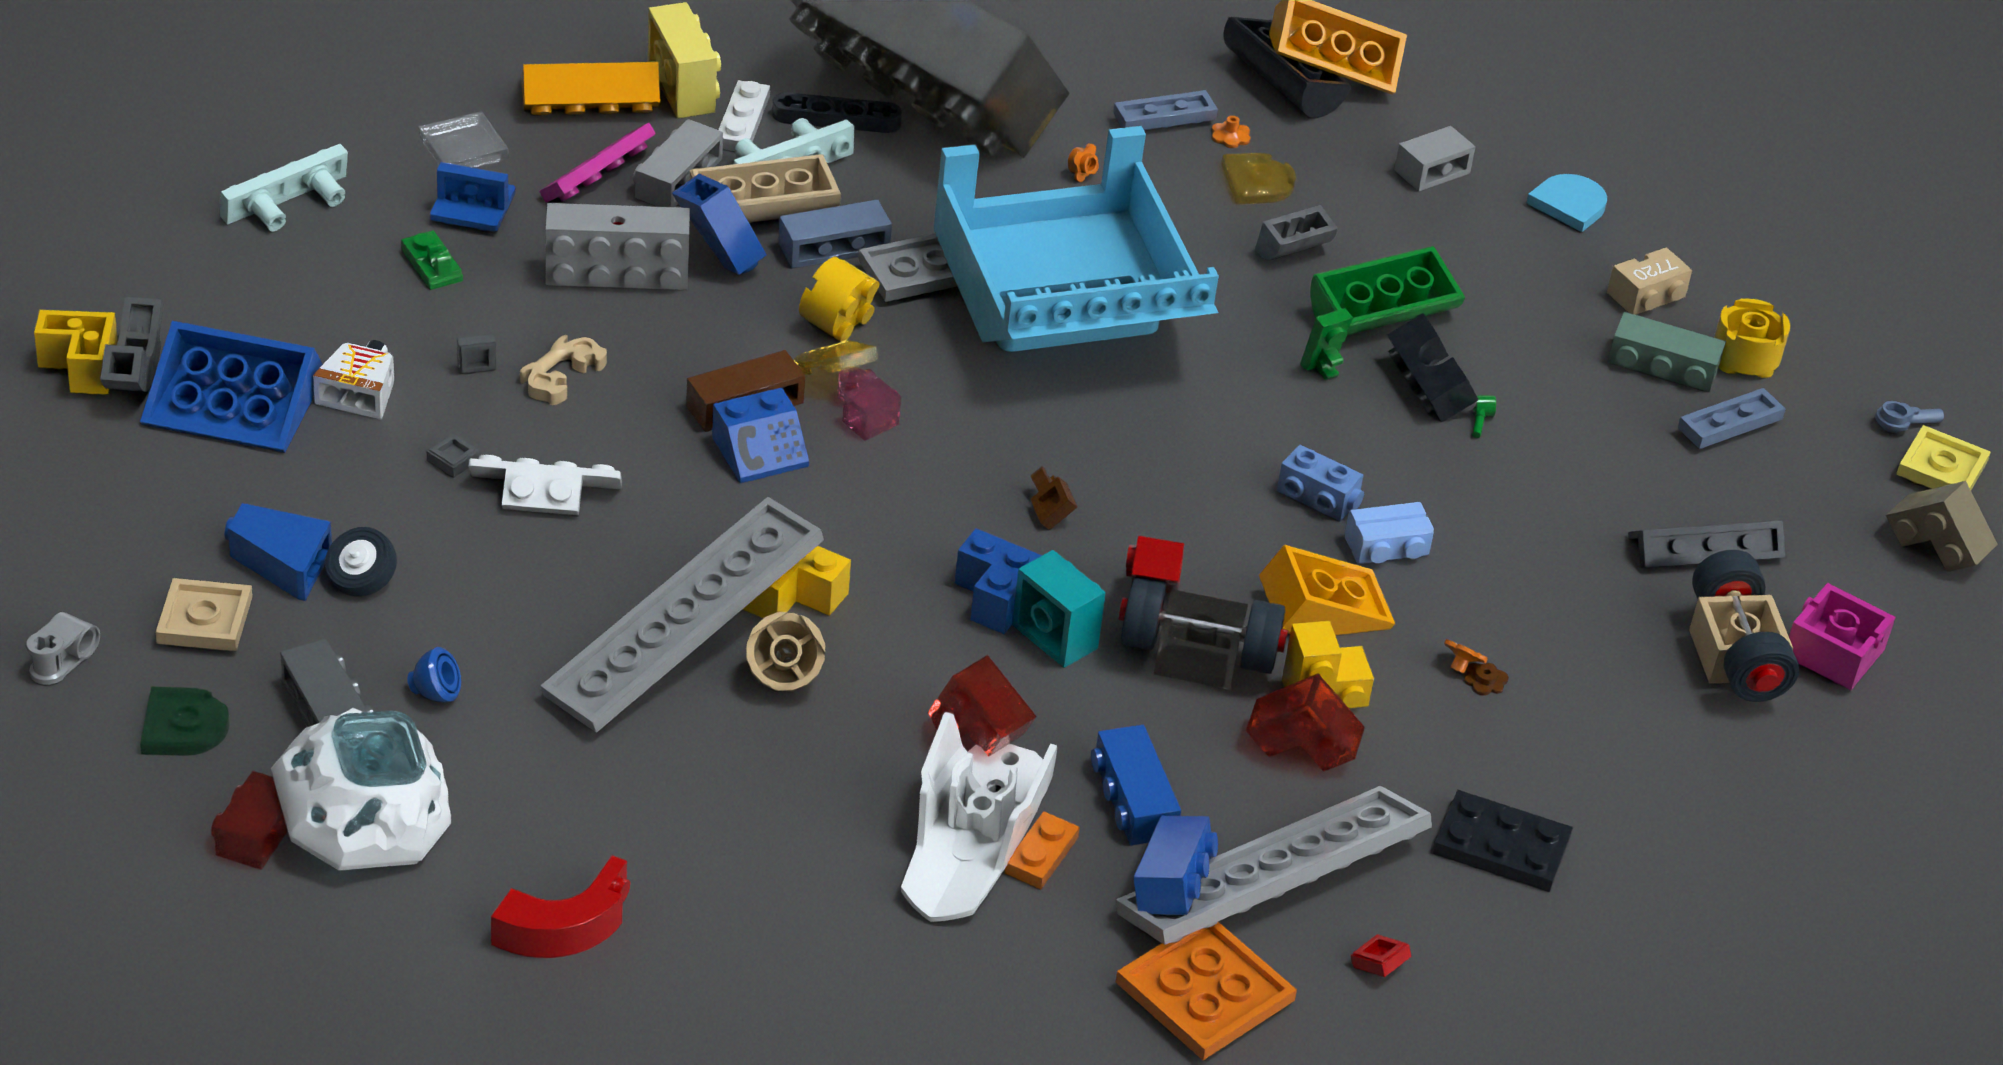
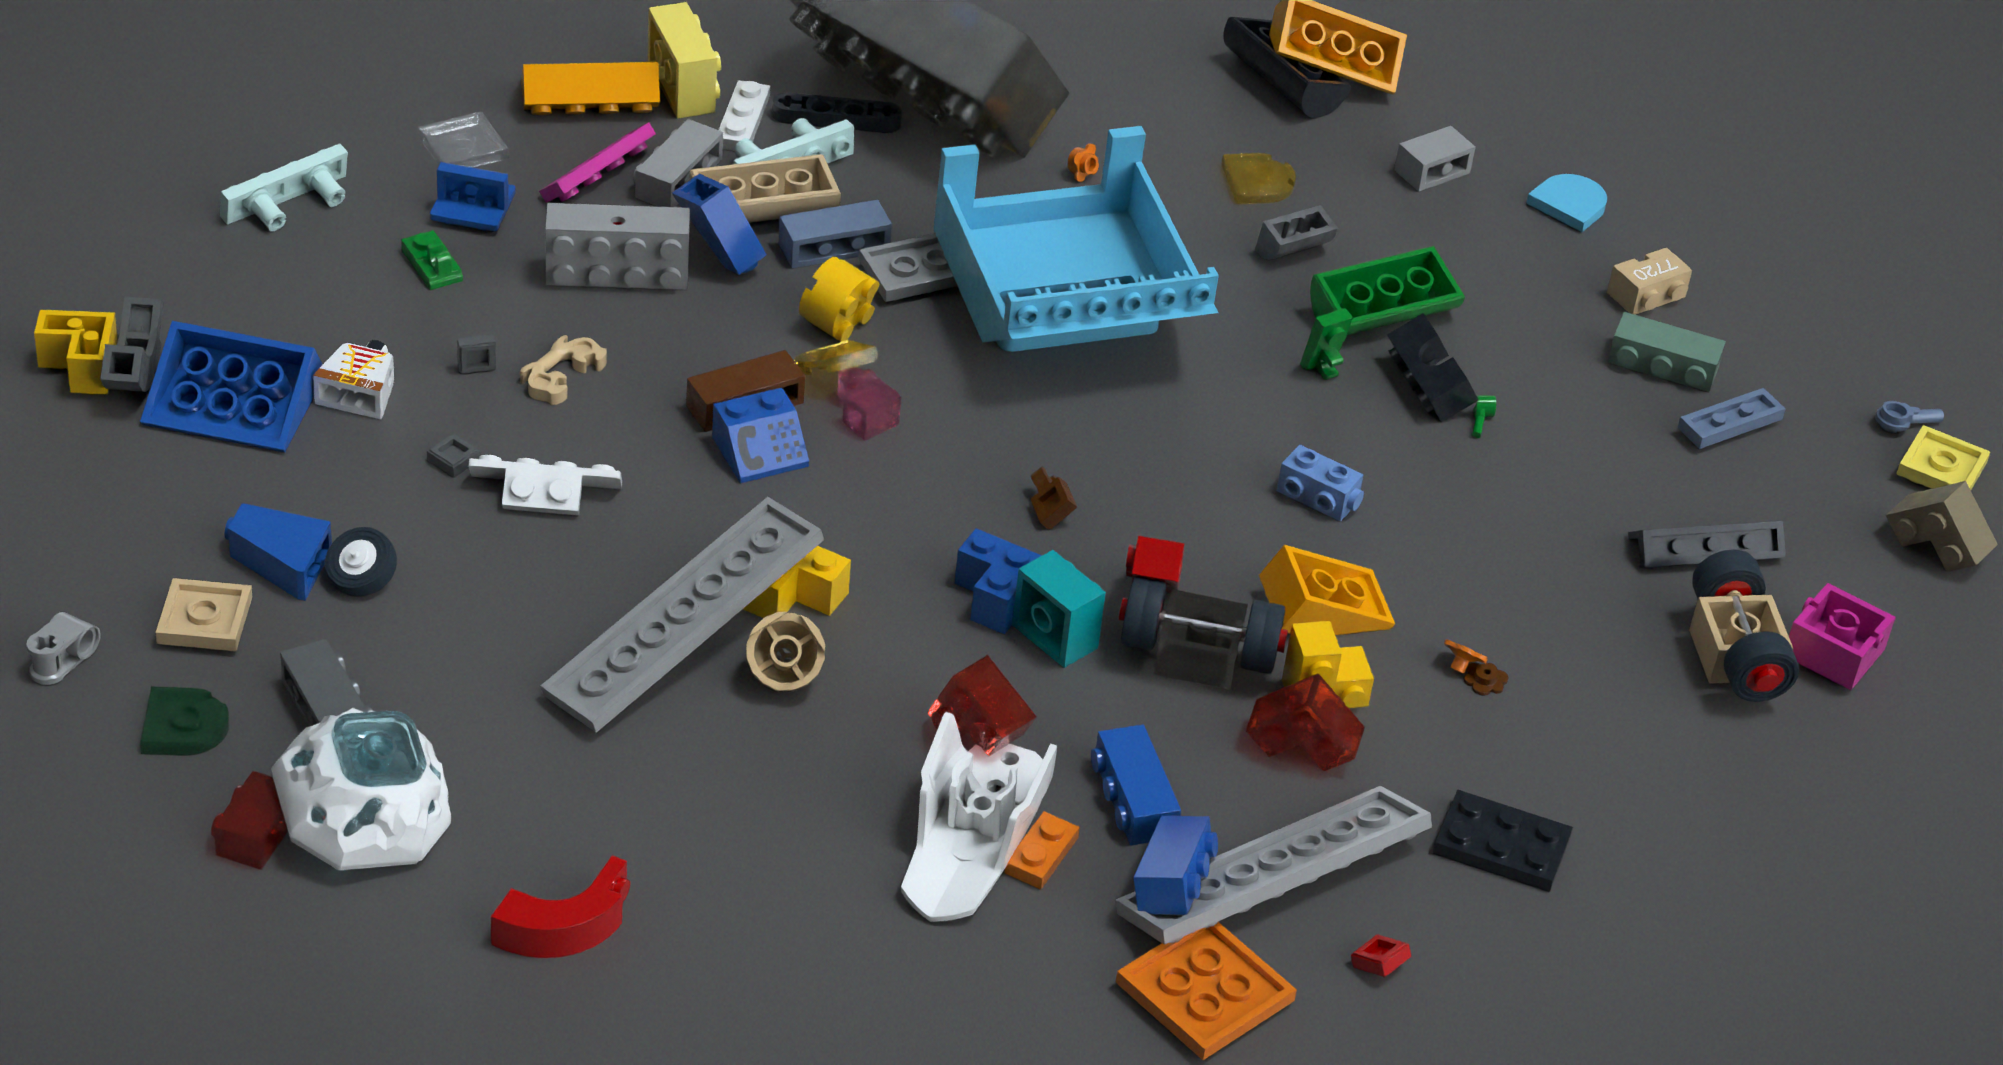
(436, 676): blue brick -> none
(1166, 110): sand blue plate -> none
(1231, 133): orange plant -> none
(1389, 533): light blue brick -> none
(1753, 337): yellow brick -> none

